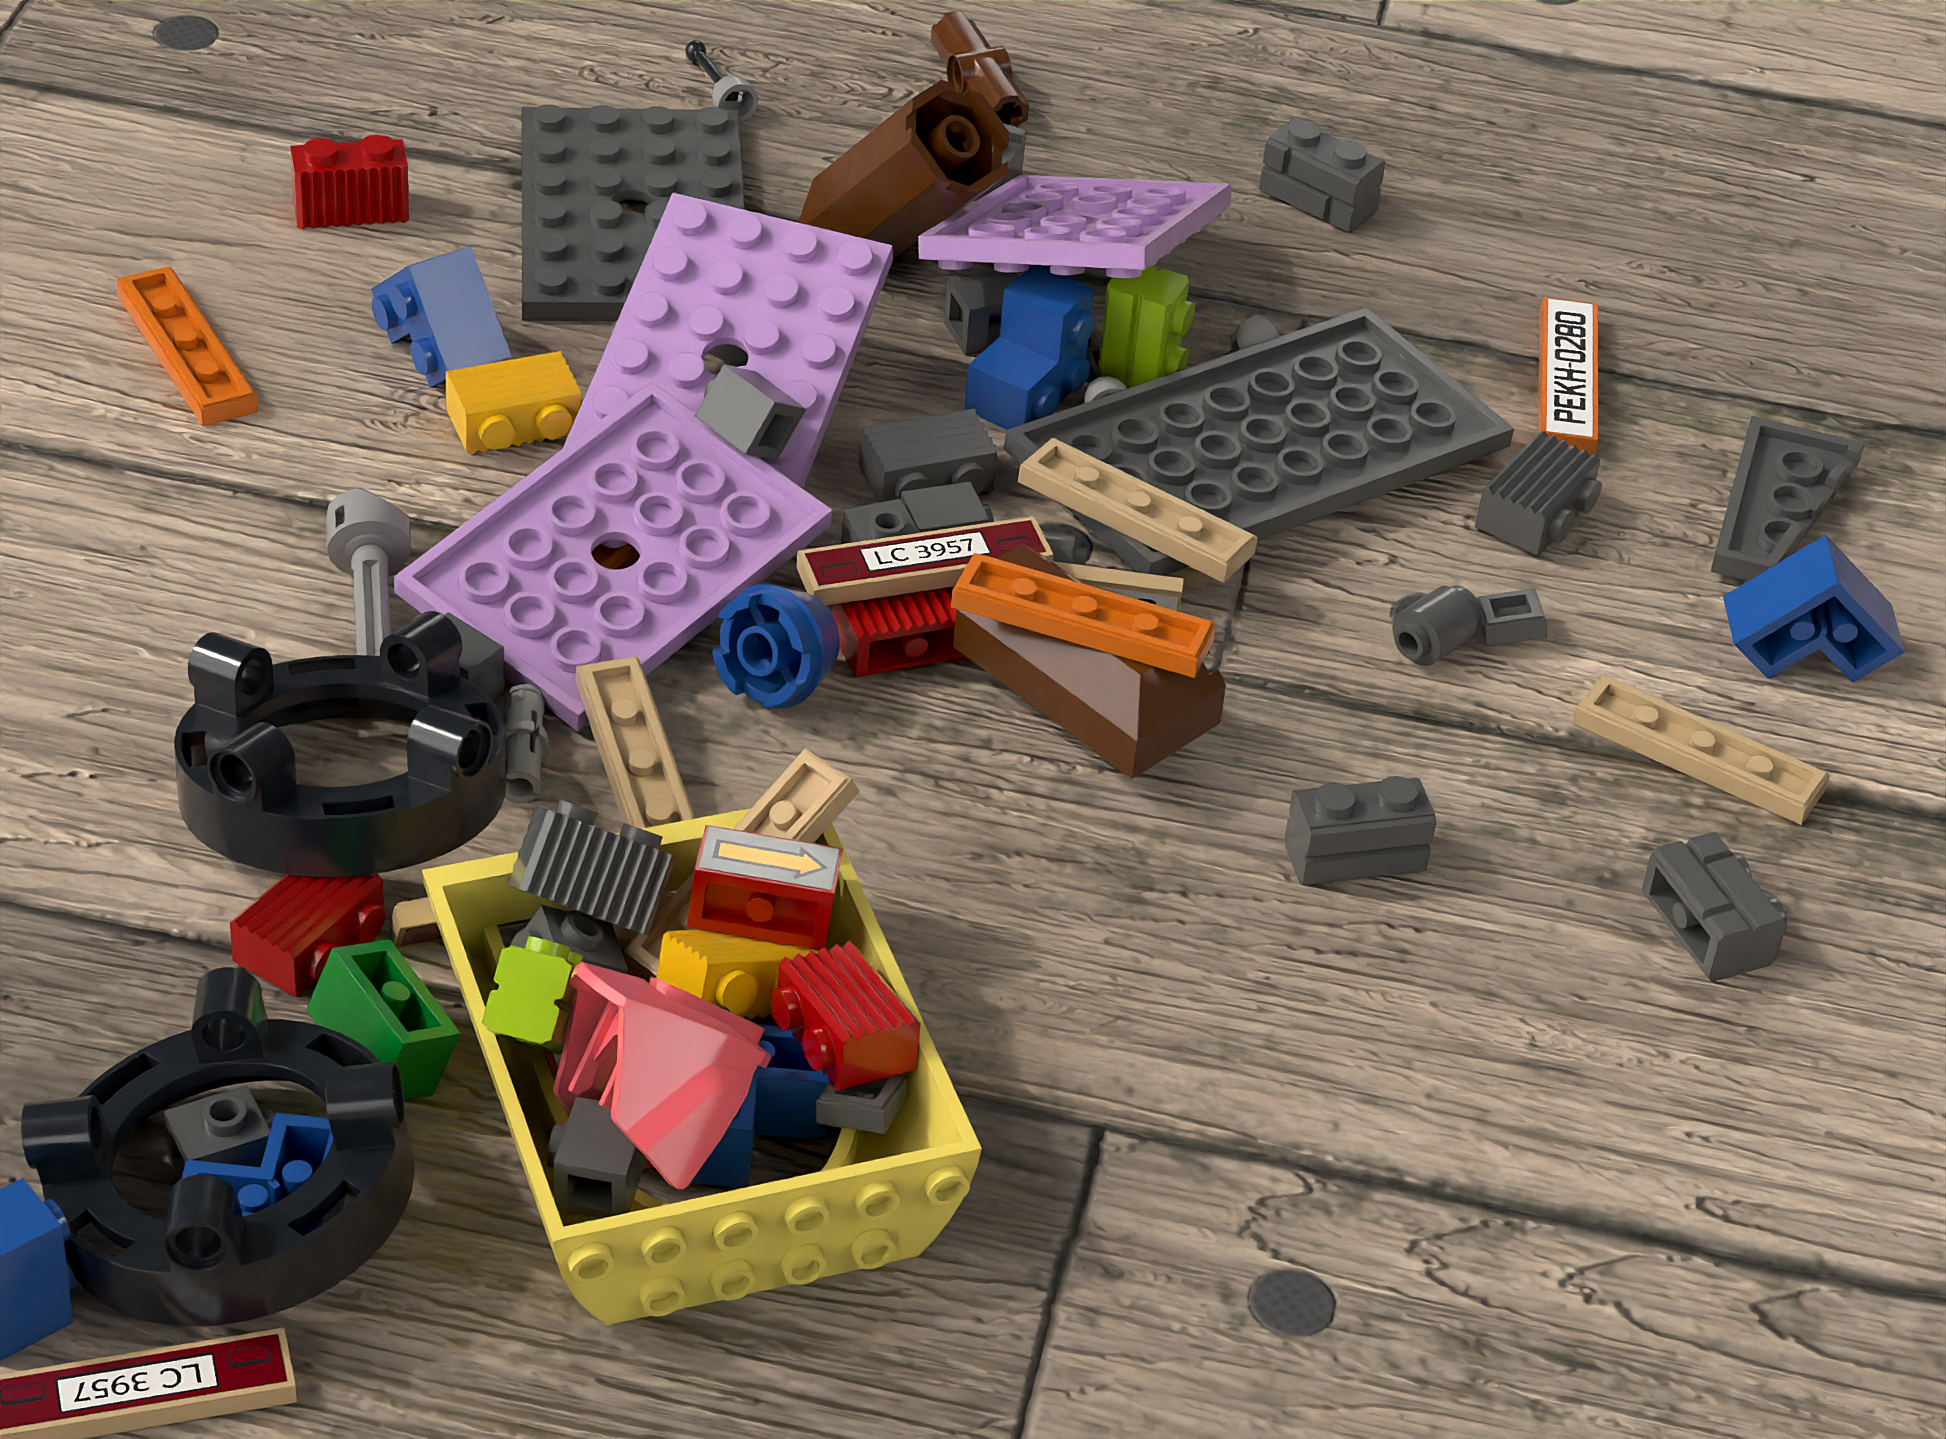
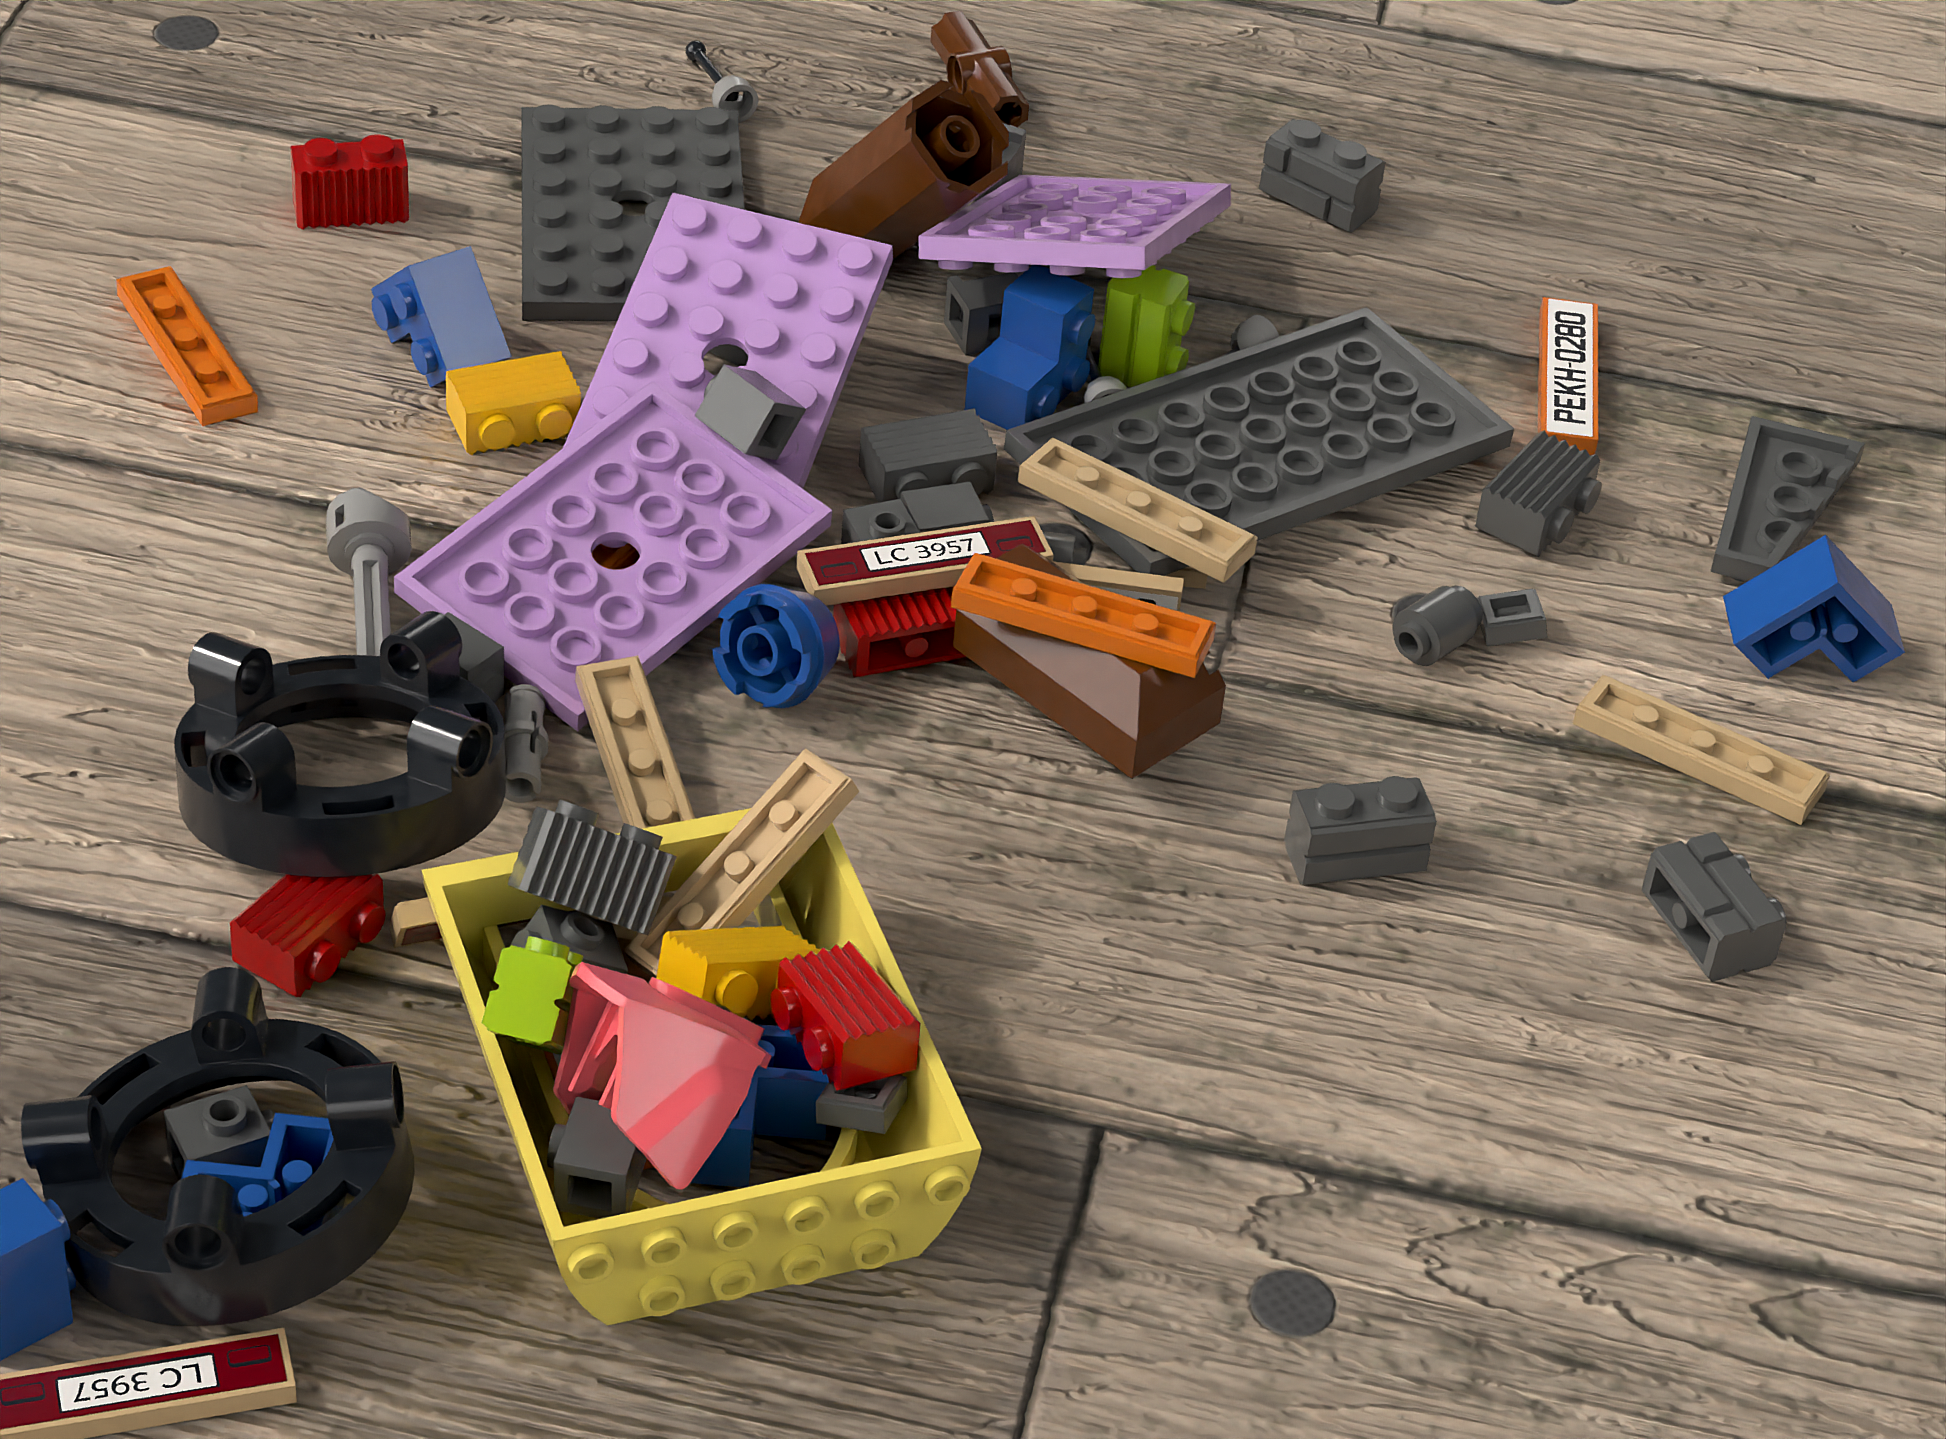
(386, 1008): green brick -> none
(764, 887): red panel -> none

